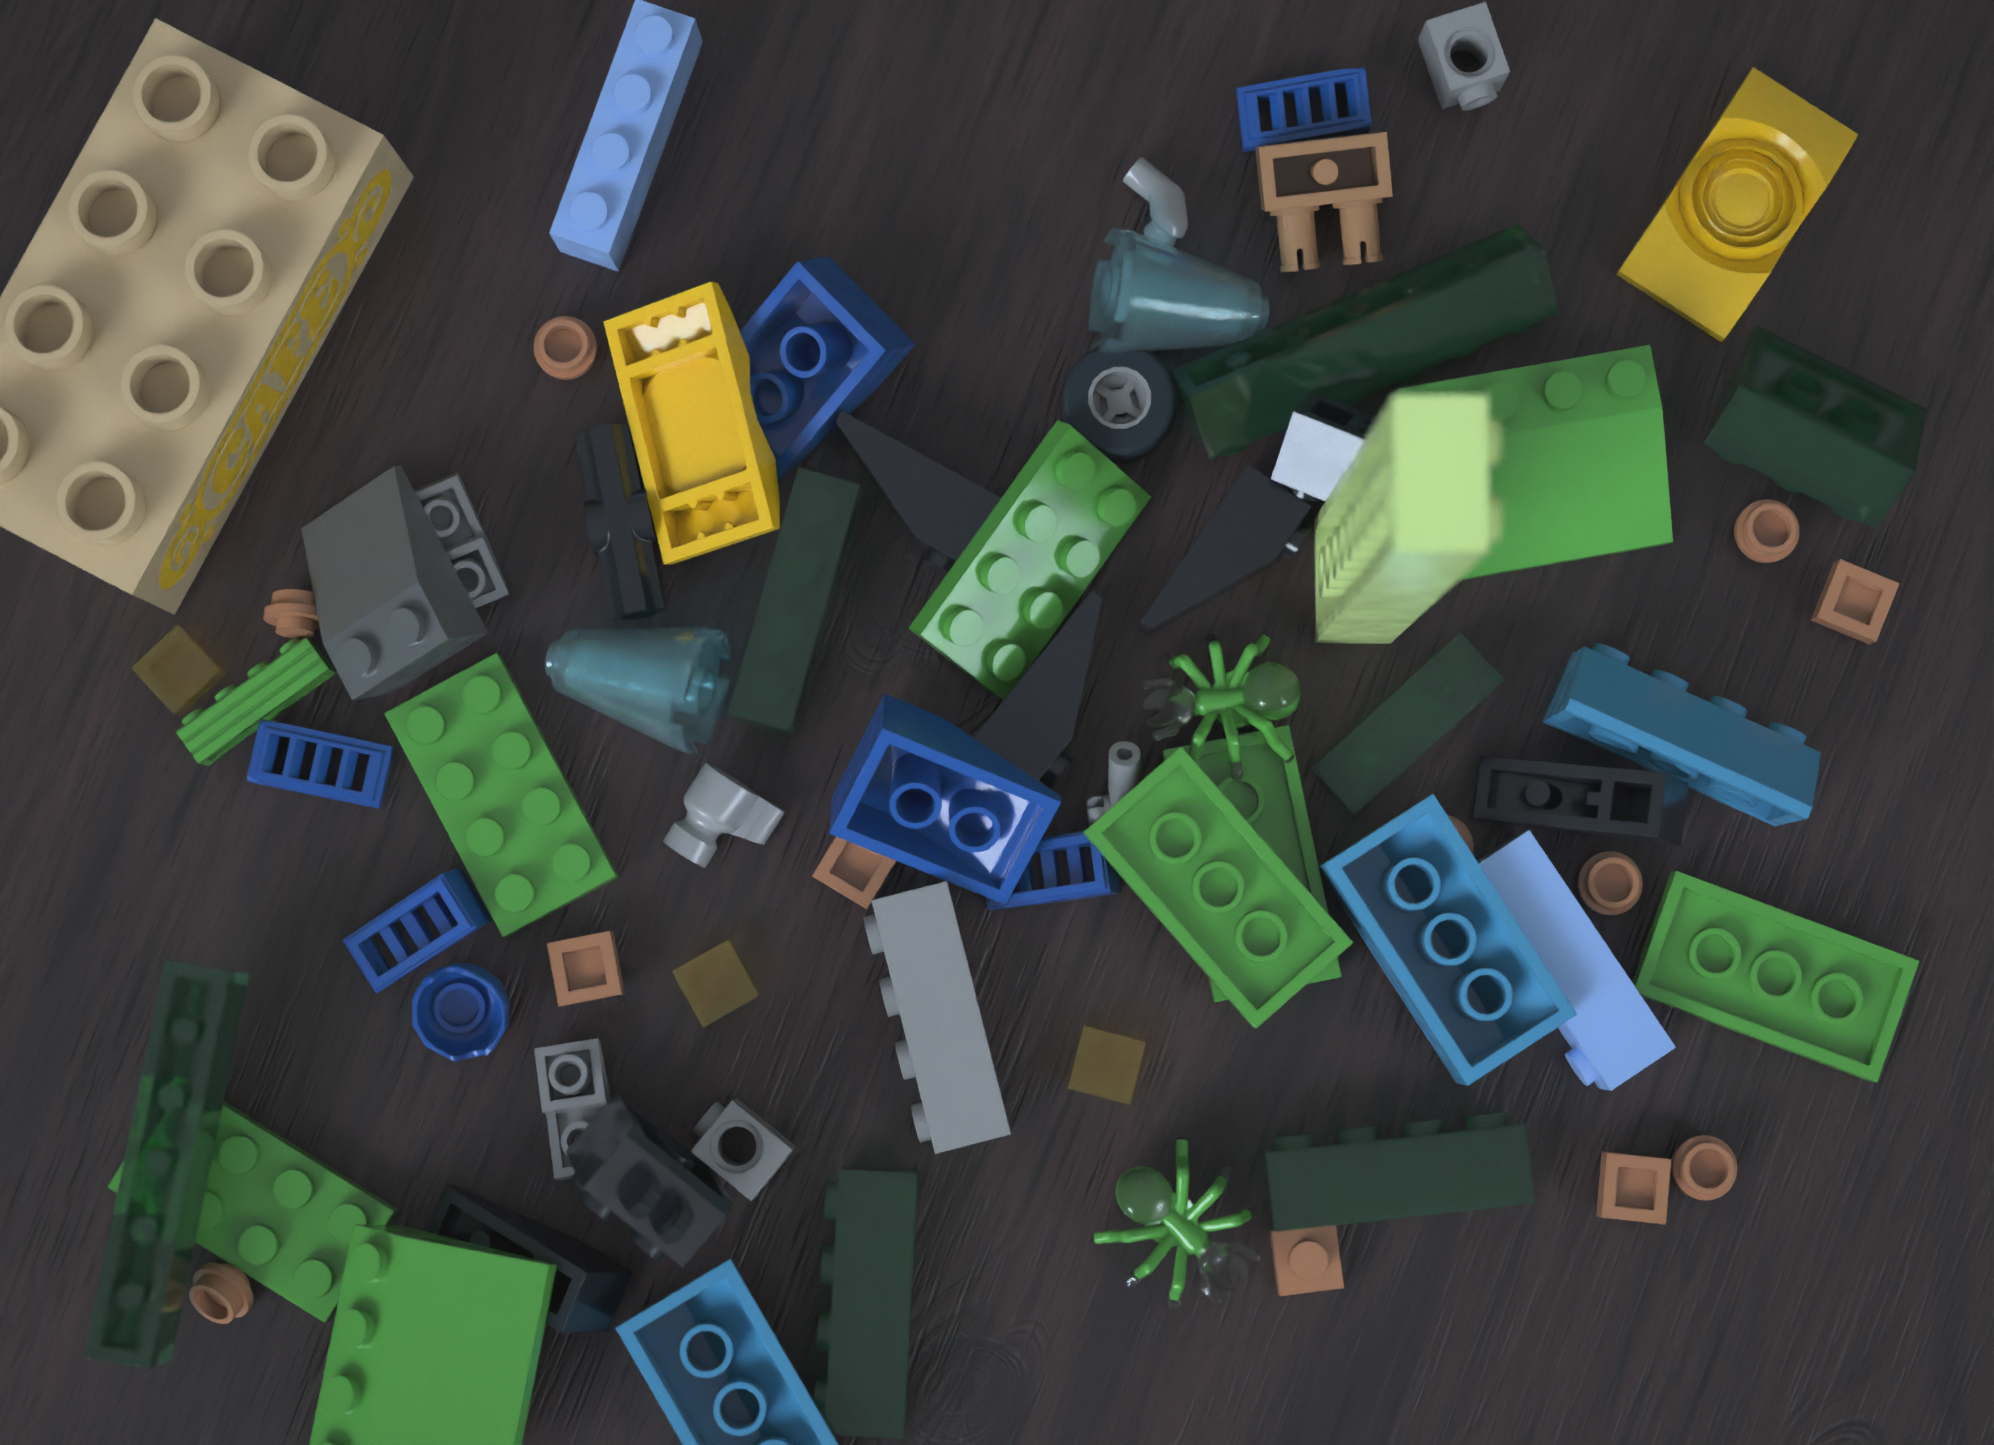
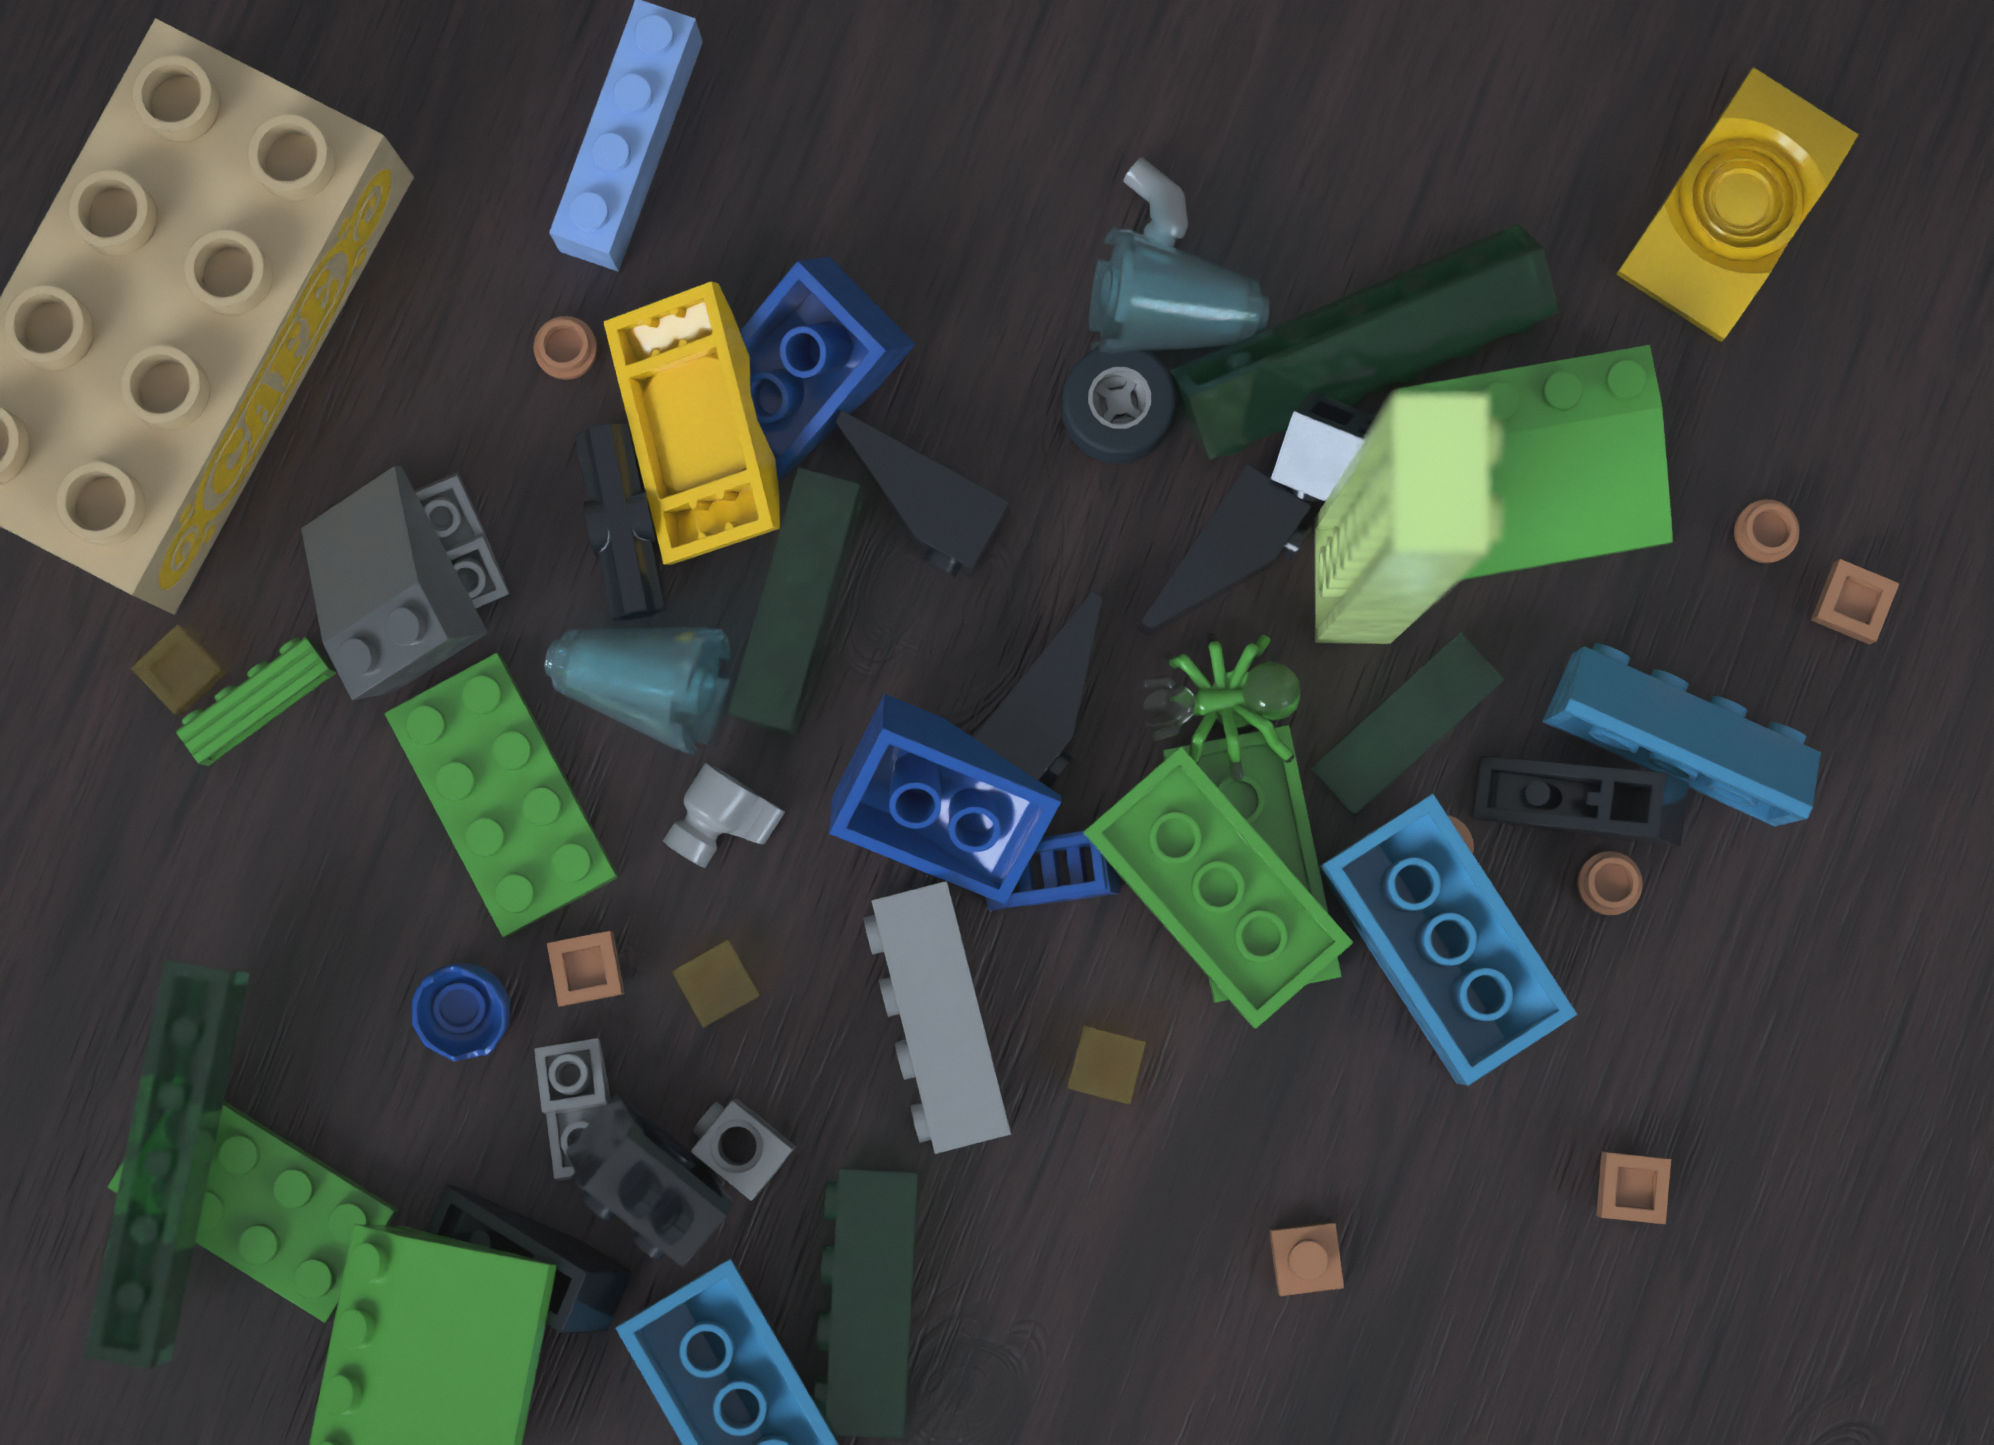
(221, 1292): nougat plate -> none
(266, 752): blue slope -> none
(292, 613): nougat plate -> none
(462, 903): blue slope -> none
(854, 871): nougat plate -> none
(1030, 560): bright green plate -> none
(1122, 777): light grey arm -> none
(1174, 1222): animal -> none
(1323, 84): blue slope -> none
(1338, 171): medium nougat brick -> none
(1397, 1174): clear green brick -> none
(1471, 32): light grey brick -> none
(1614, 1026): light blue brick -> none
(1704, 1167): nougat plate -> none
(1774, 976): bright green plate -> none
(1817, 428): clear green slope -> none

